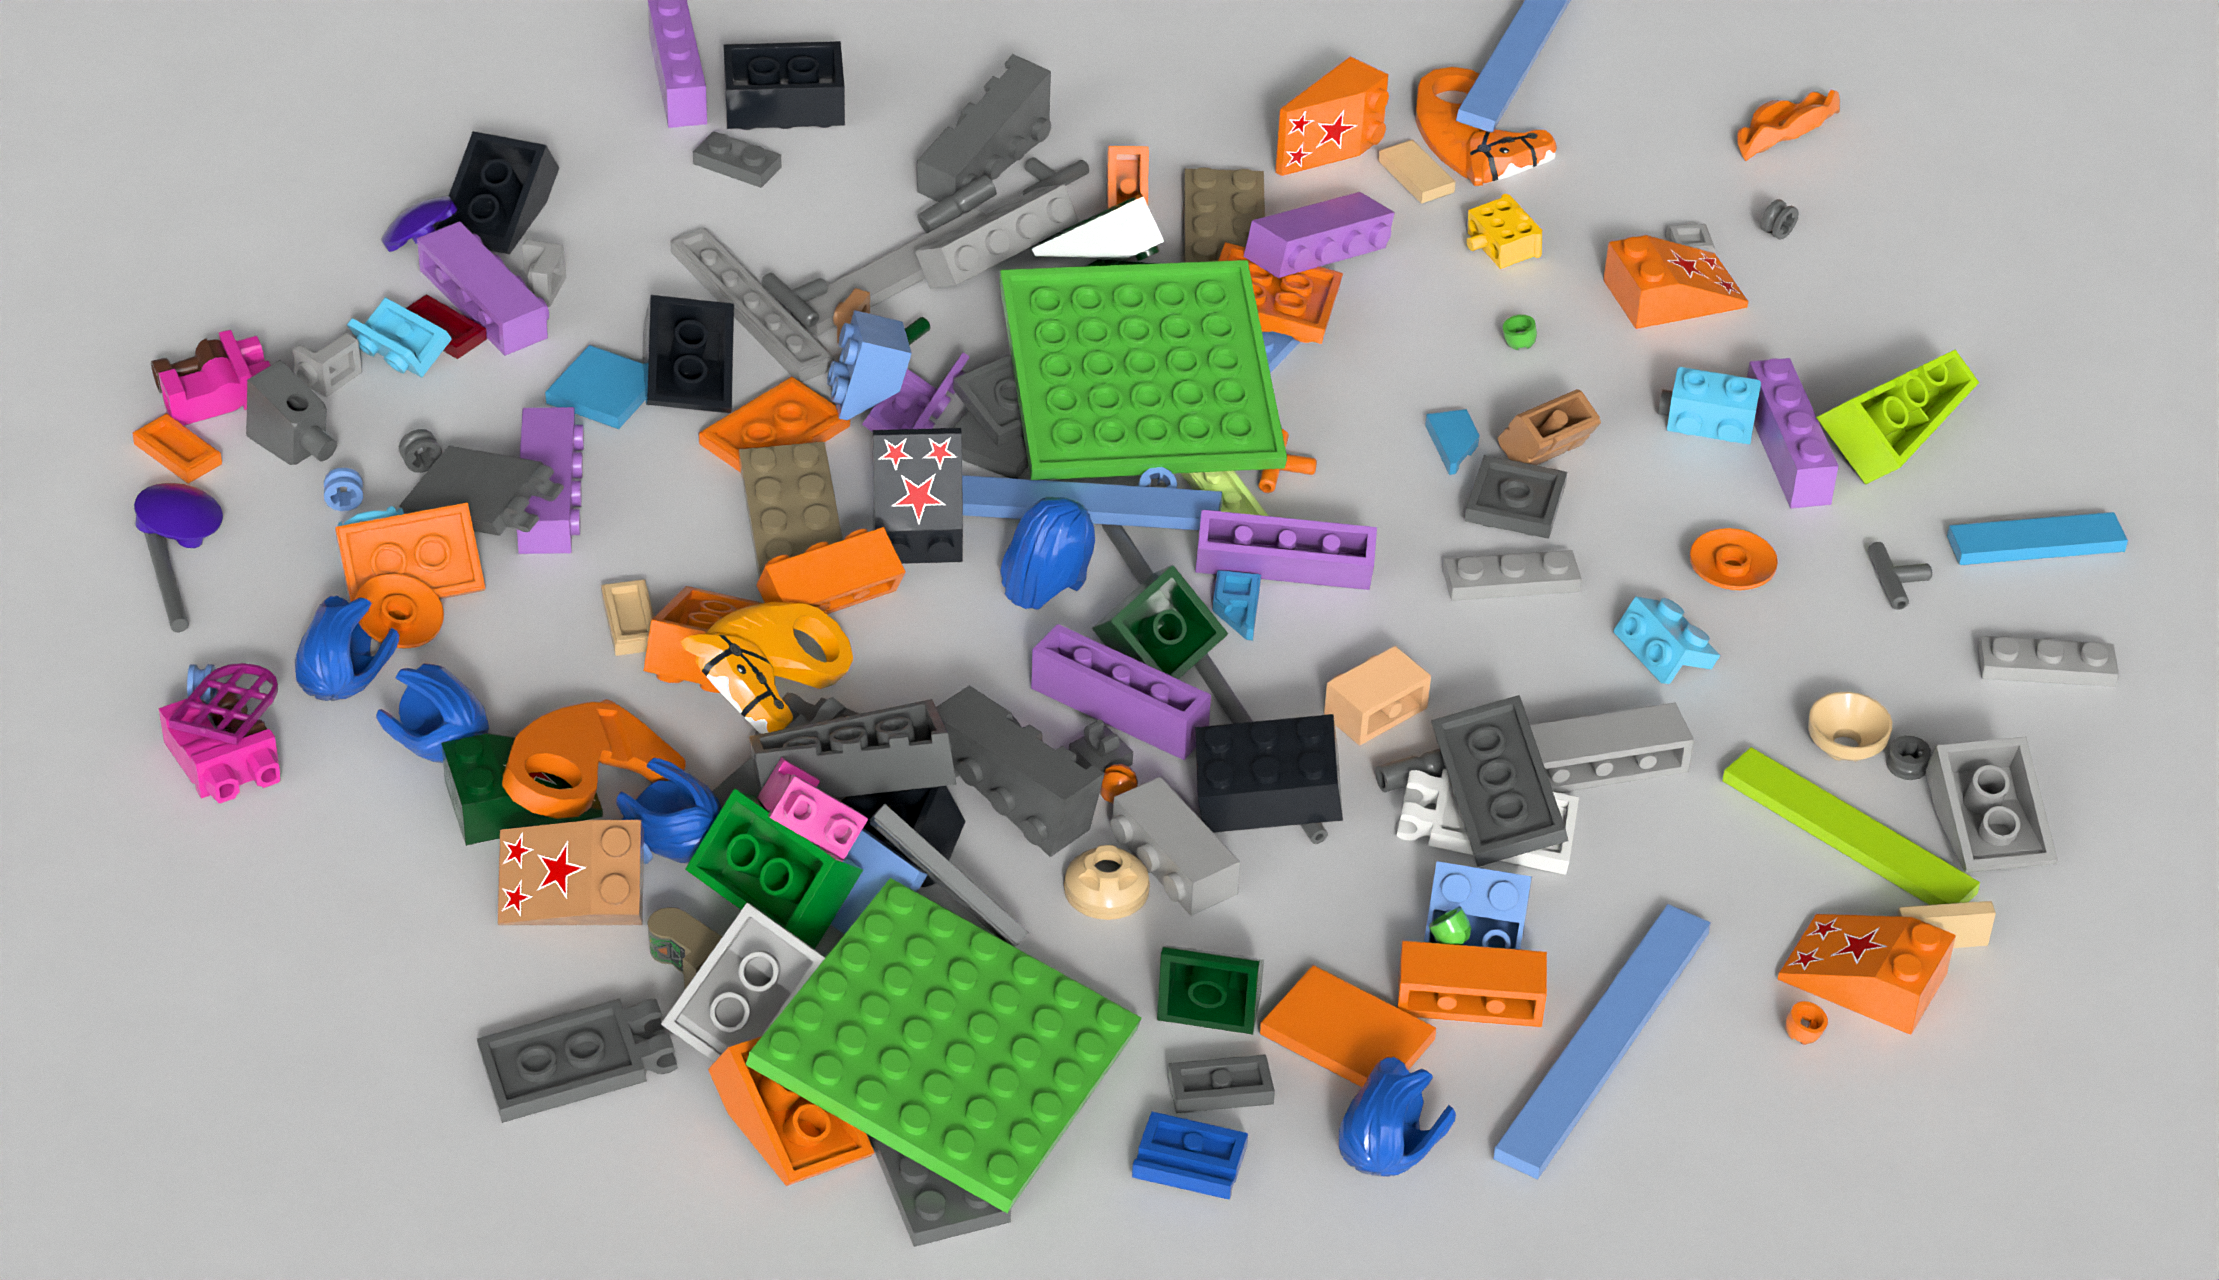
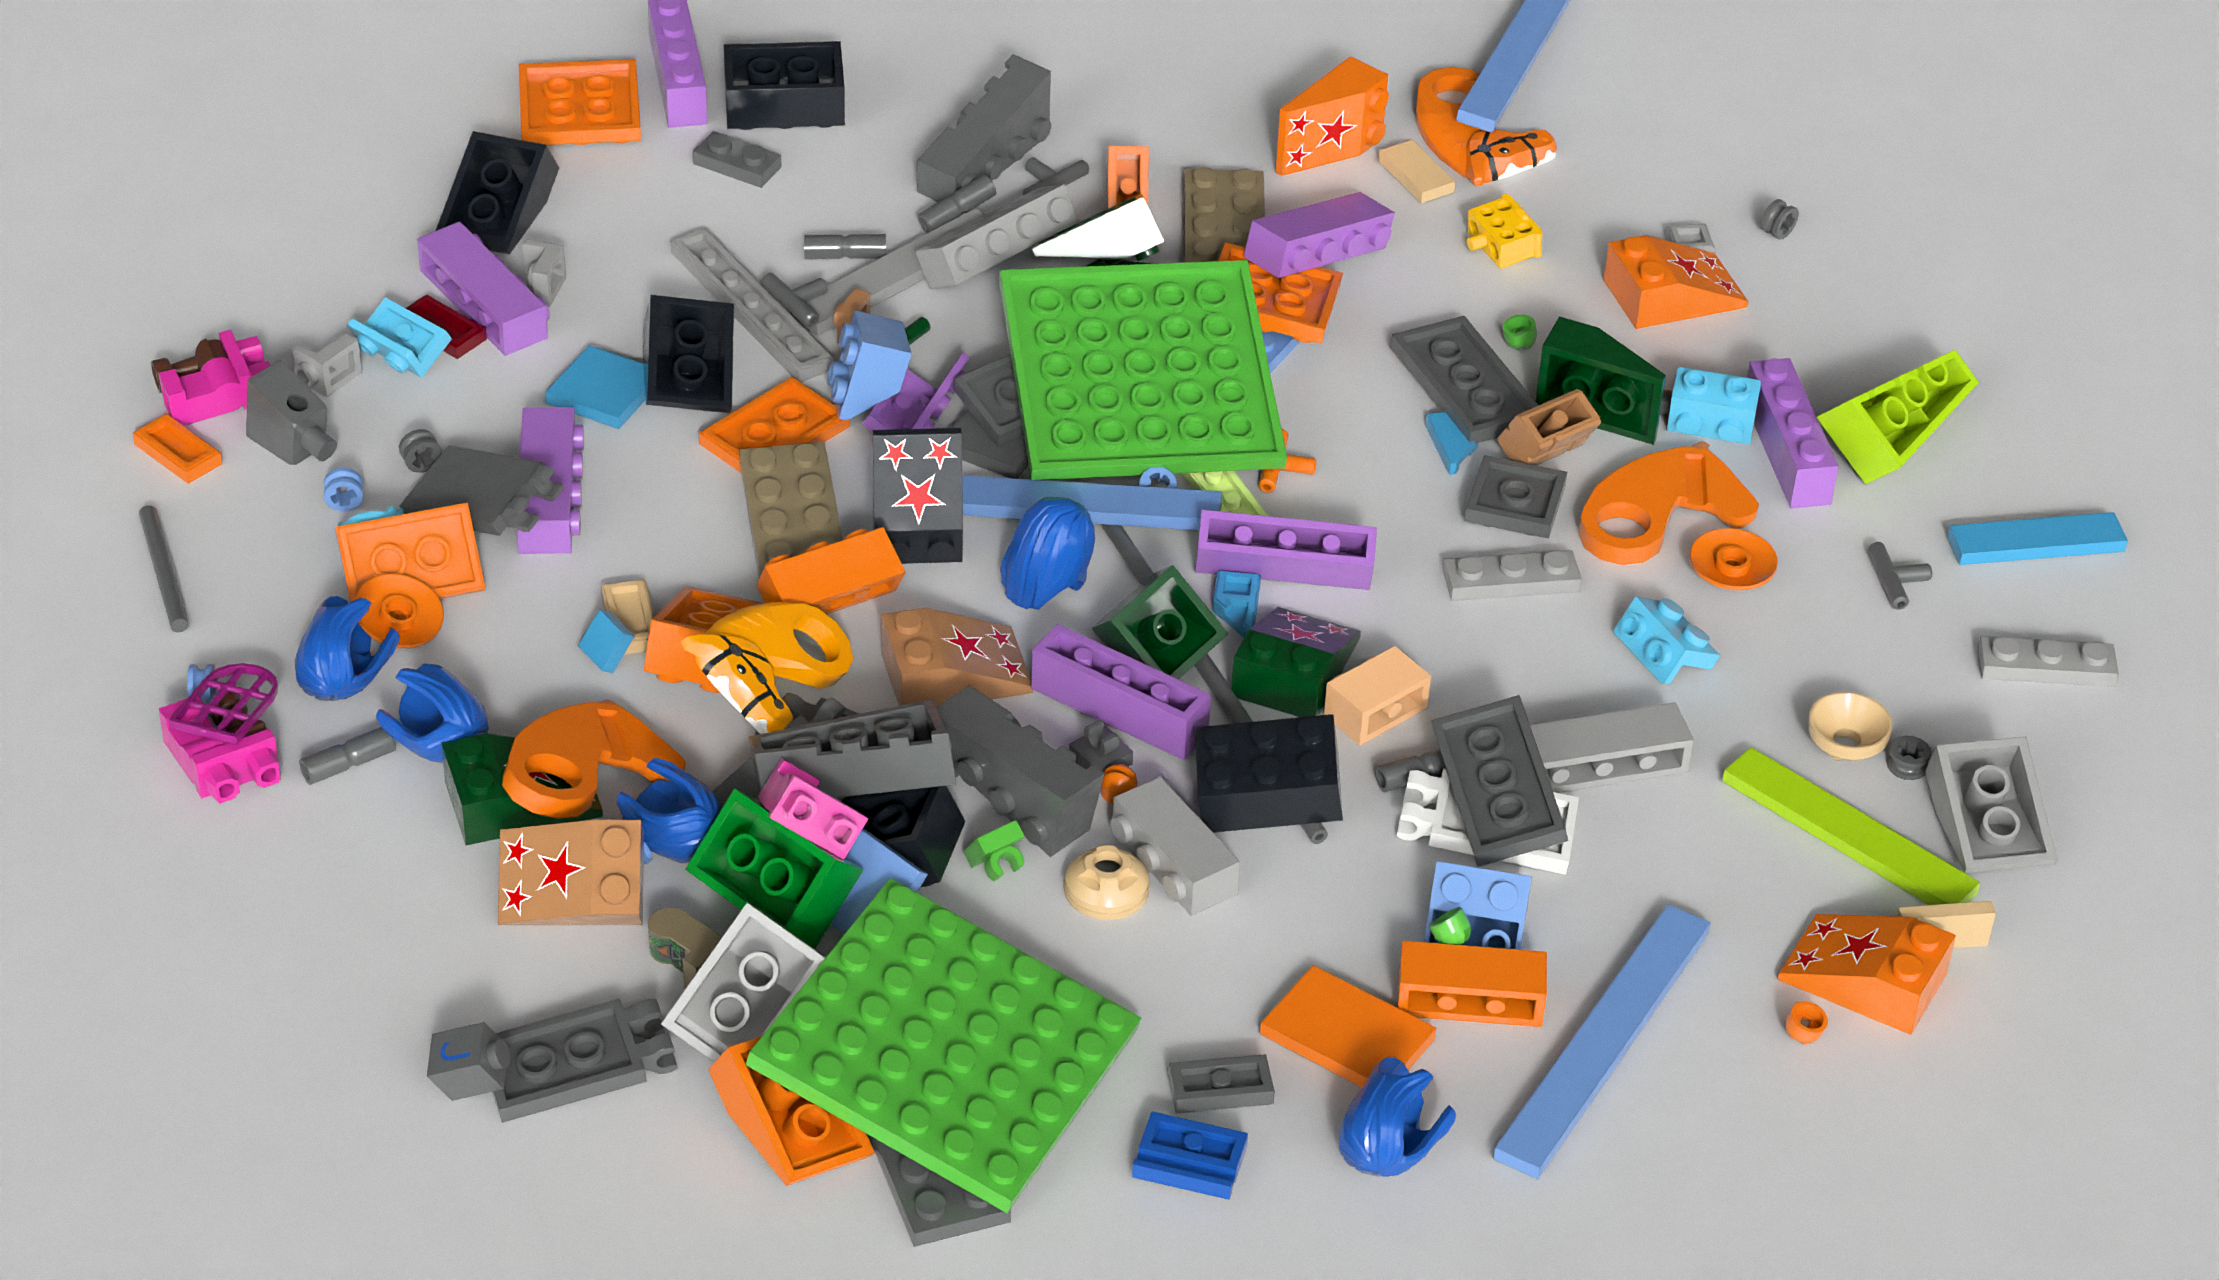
(177, 513): dark purple dish -> none
(342, 757): none -> dark grey piece
(417, 221): dark purple dish -> none
(468, 1061): none -> dark grey brick
(579, 102): none -> orange plate
(606, 640): none -> dark azure tile
(851, 246): none -> dark grey piece
(943, 653): none -> medium nougat slope
(947, 876): tile -> none
(995, 846): none -> bright green tile
(1209, 989): dark green slope -> none
(1290, 661): none -> dark green slope
(1463, 377): none -> dark grey plate
(1611, 376): none -> dark green slope
(1649, 493): none -> orange animal
(1785, 121): orange piece -> none

